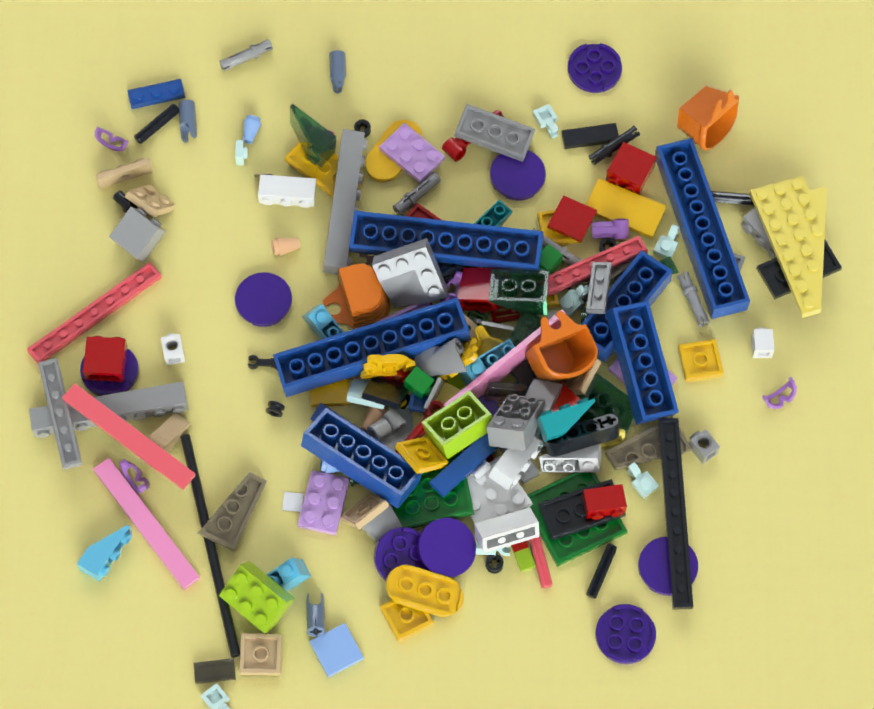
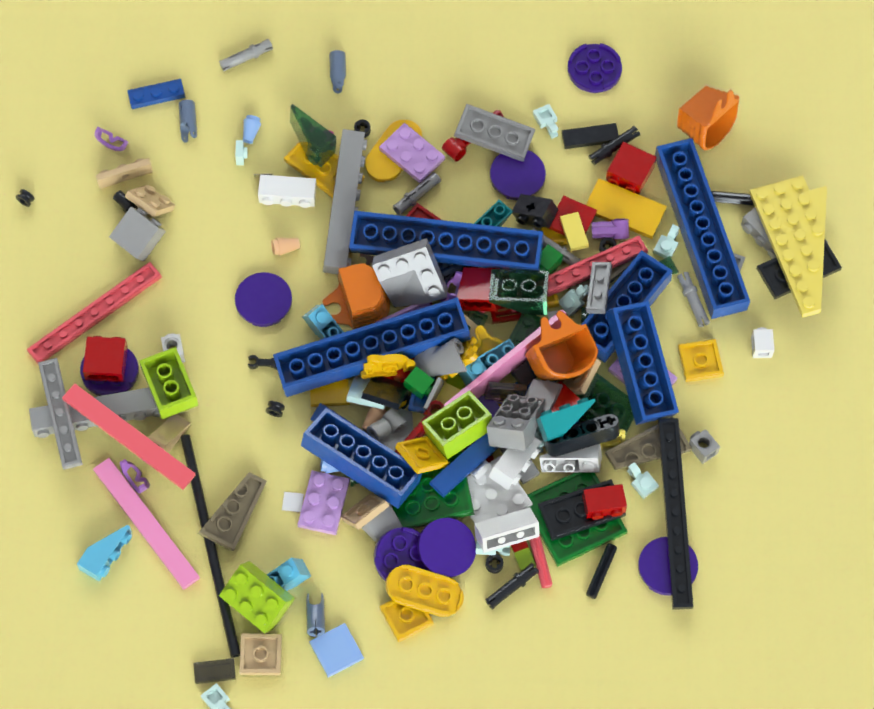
(25, 198): none -> black bush
(156, 124): black axle -> none
(168, 383): none -> lime brick
(494, 324): light grey piece -> none
(518, 580): none -> black pin
(535, 211): none -> black brick
(574, 231): none -> light yellow tile
(625, 634): dark purple tile -> none
(791, 384): medium lavender helmet -> none

